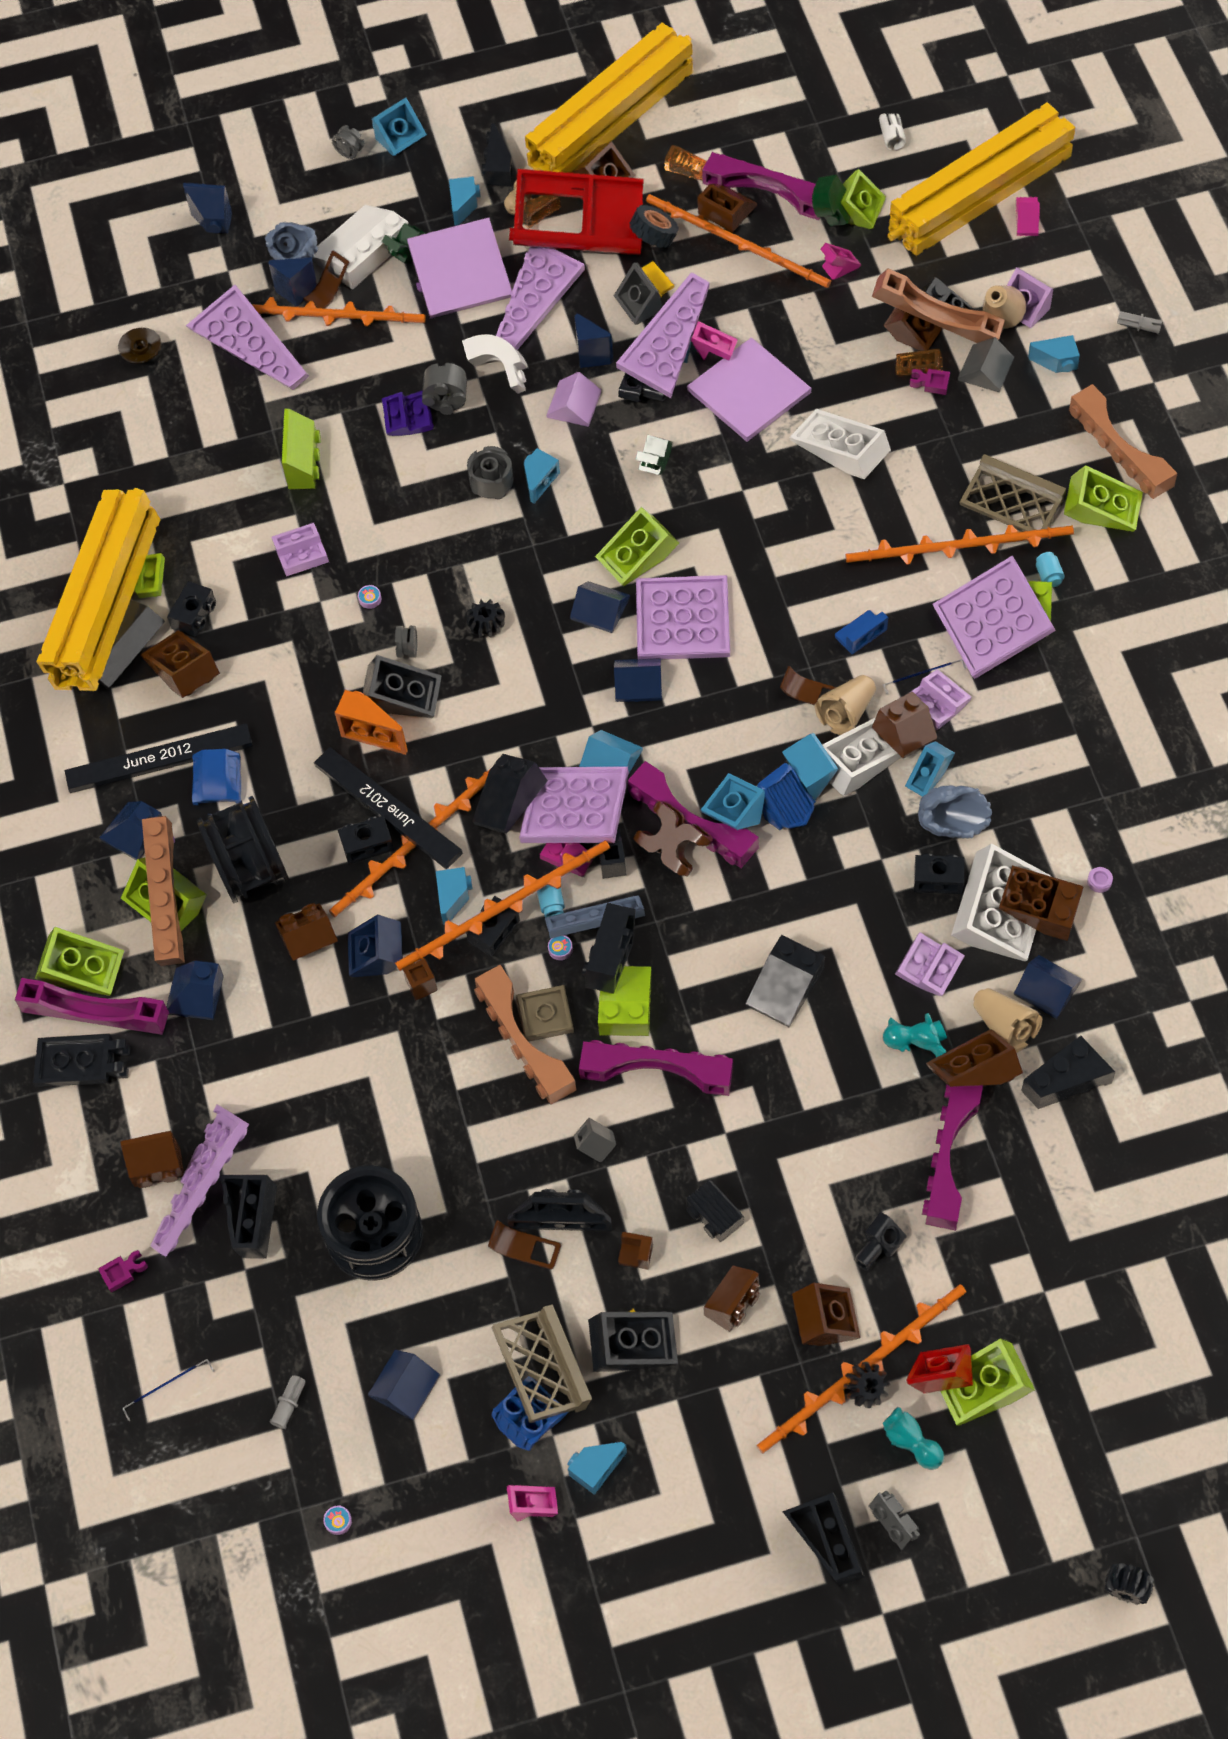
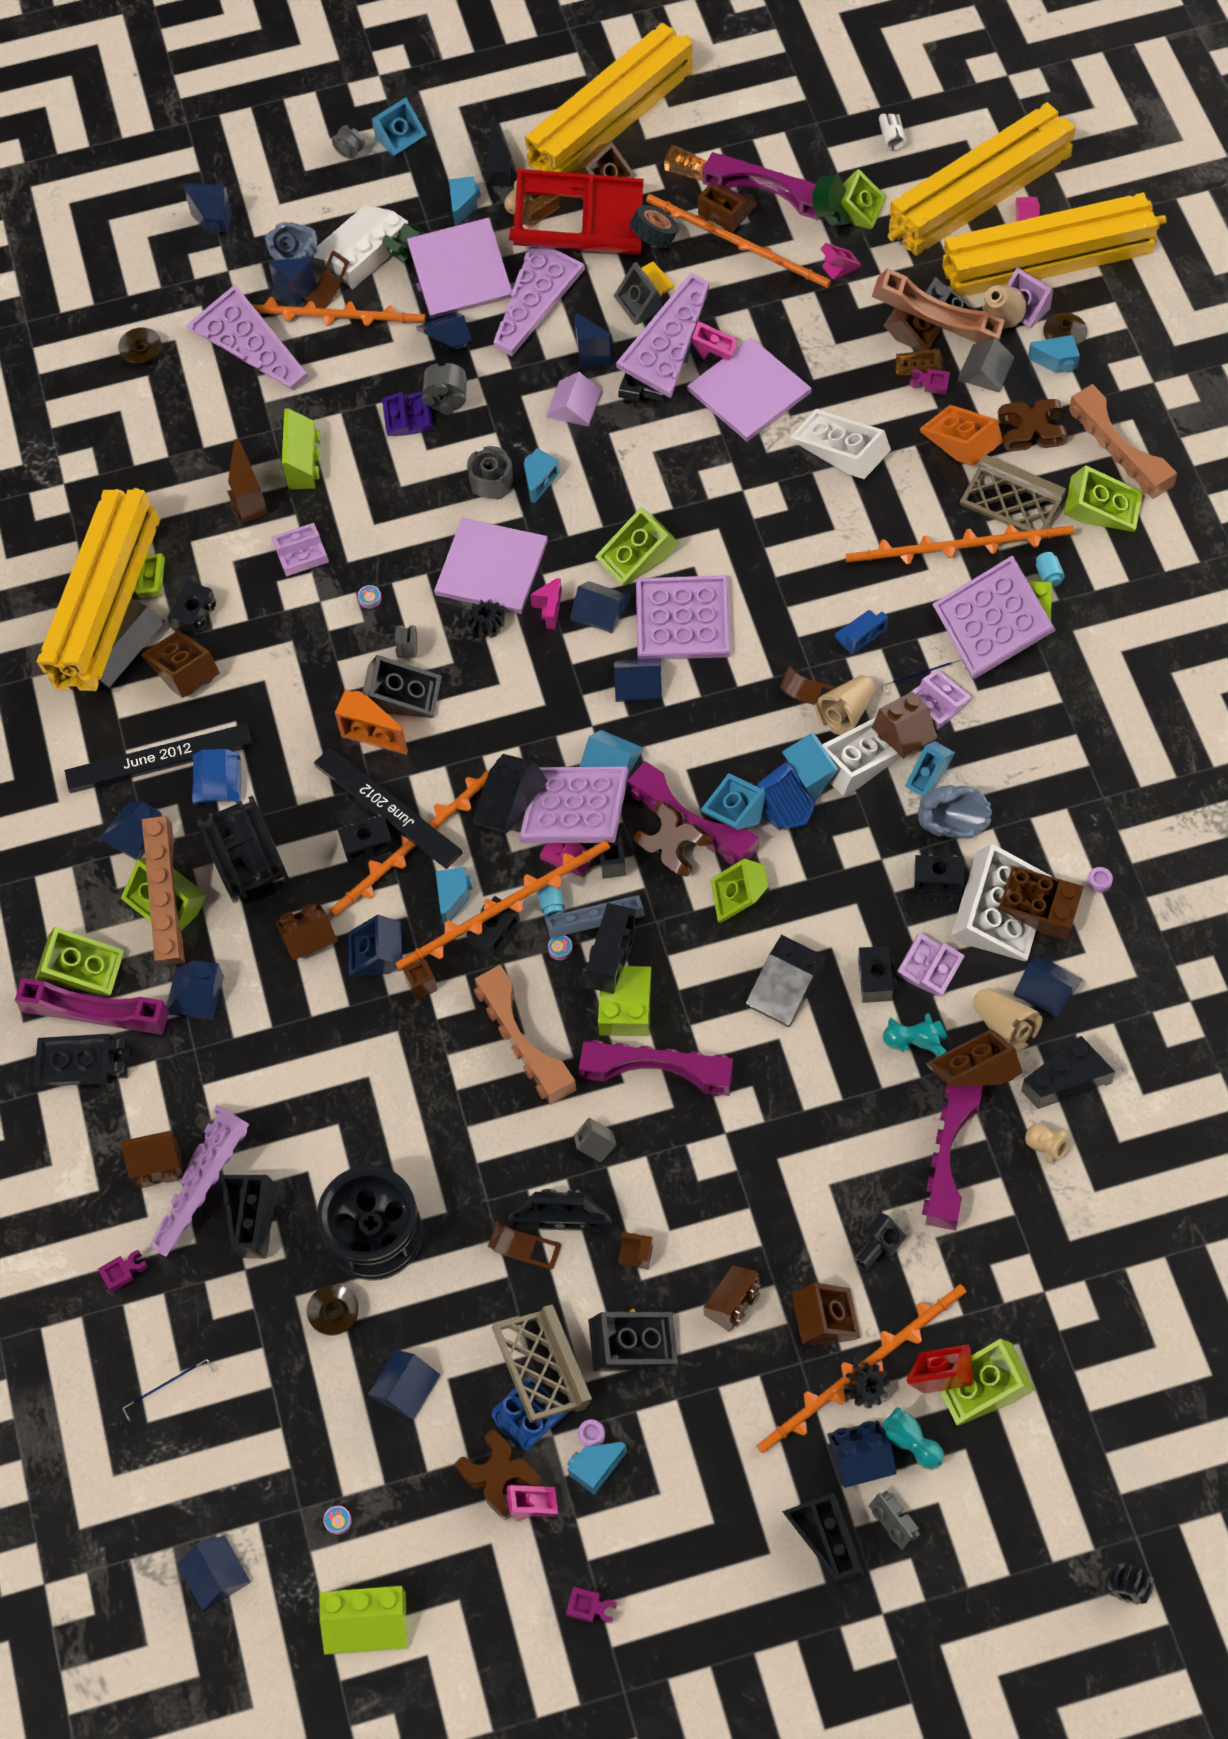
(213, 1571): none -> dark blue slope
(245, 490): none -> reddish brown slope
(288, 1402): light grey axle -> none
(328, 1299): none -> dark brown dish
(363, 1620): none -> lime slope
(448, 330): none -> dark blue slope
(488, 348): white arch -> none
(491, 564): none -> lavender tile
(497, 1473): none -> reddish brown piece
(545, 1013): dark tan tile -> none
(549, 600): none -> dark pink slope
(586, 1604): none -> magenta plate
(591, 1433): none -> lavender tile
(654, 455): brick -> none
(714, 1211): black brick -> none
(738, 888): none -> lime slope
(862, 1453): none -> dark blue slope
(873, 987): none -> black brick
(963, 434): none -> orange slope
(1032, 425): none -> reddish brown piece
(1044, 1140): none -> tan animal
(1051, 244): none -> yellow brick
(1055, 327): none -> dark brown dish
(1139, 322): light grey axle -> none

